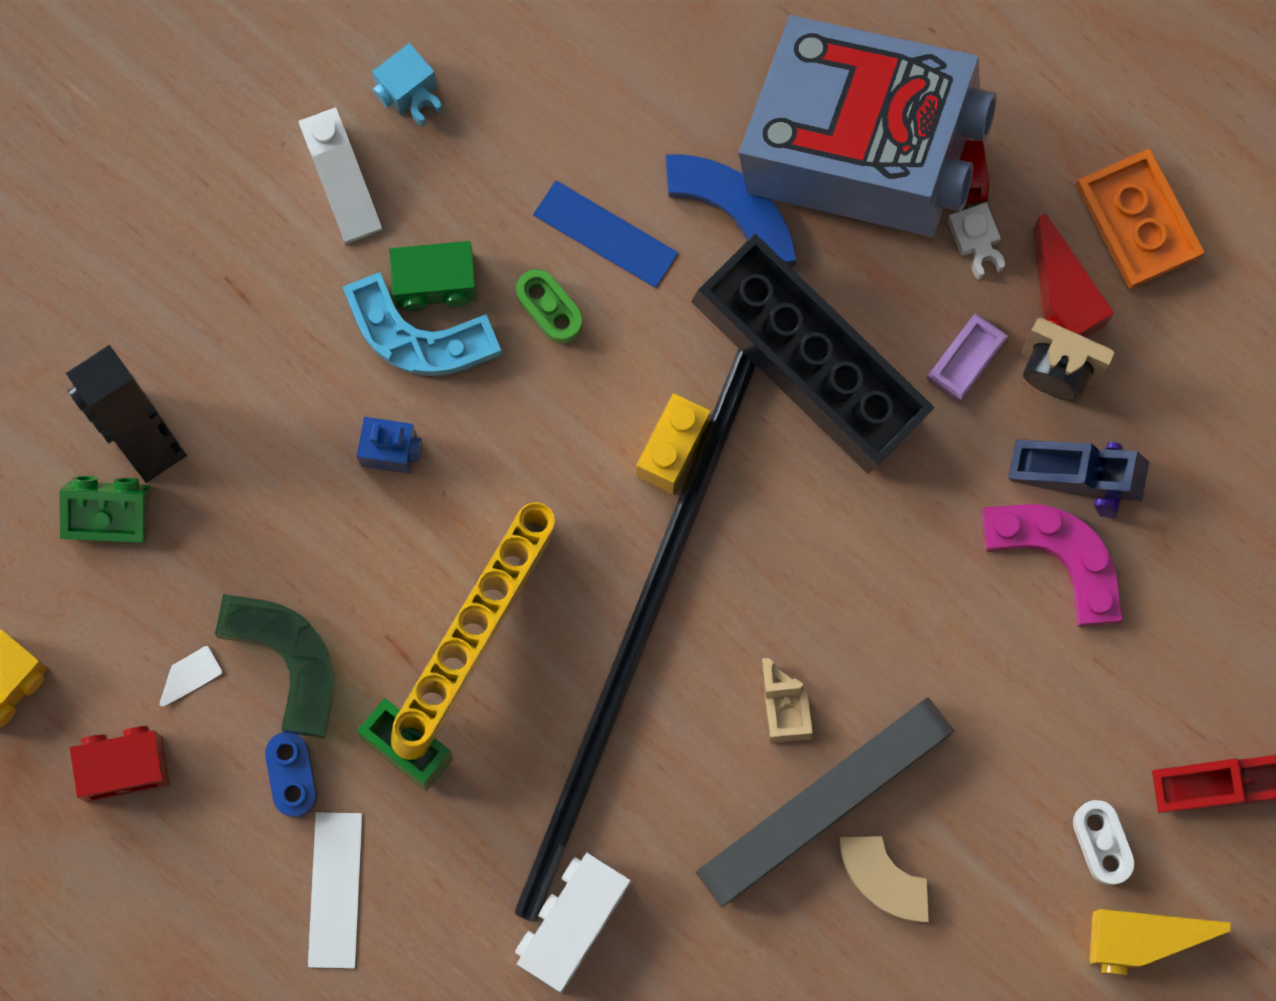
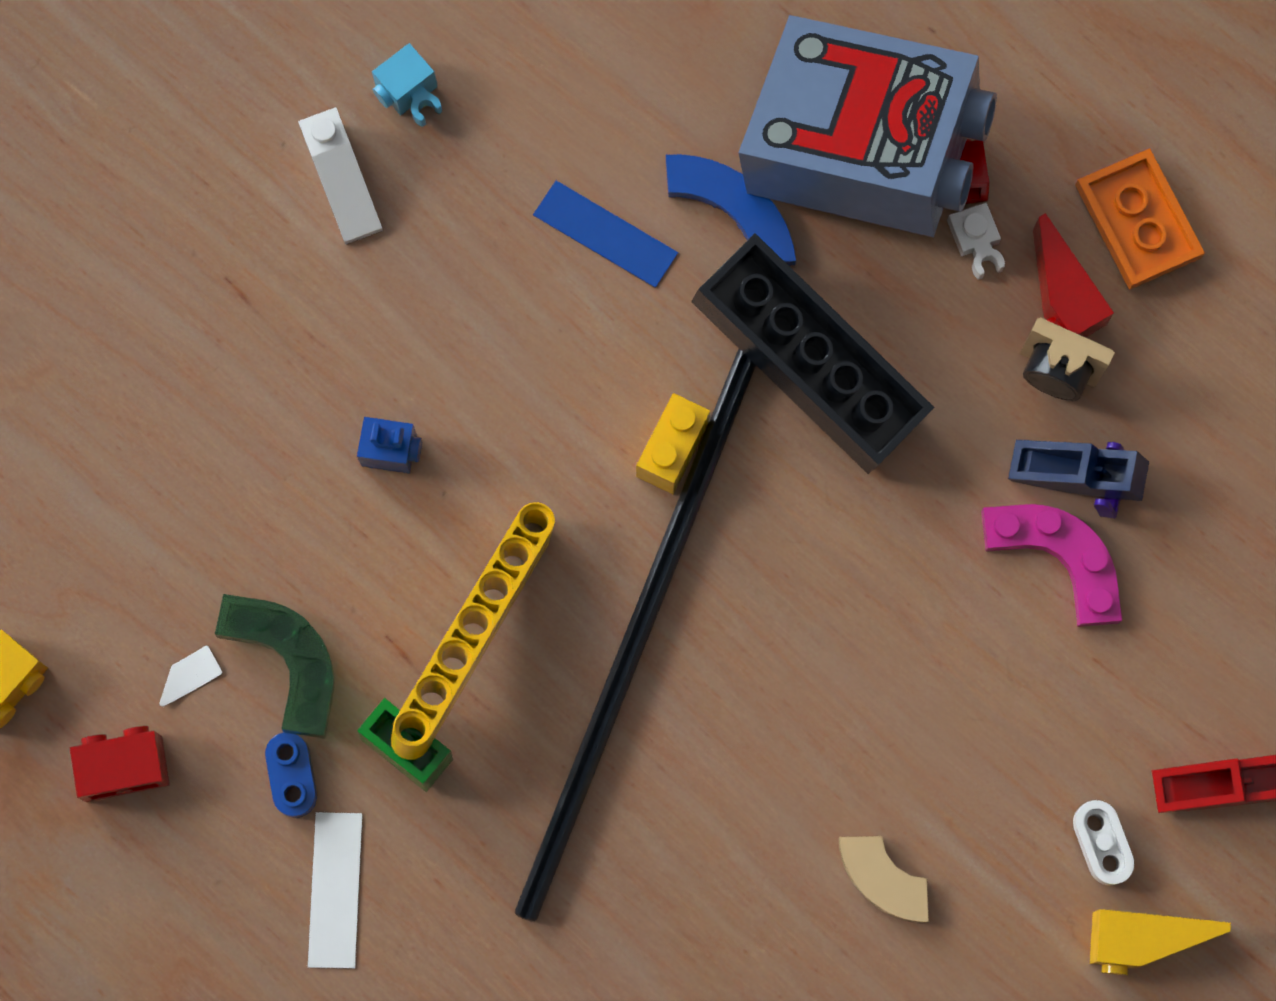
(104, 510): green bracket -> none
(124, 413): black wedge -> none
(416, 349): medium azure plate -> none
(433, 275): green brick -> none
(549, 308): bright green plate -> none
(572, 921): white brick -> none
(785, 706): tan slope -> none
(824, 802): dark grey beam -> none
(967, 357): lavender tile -> none

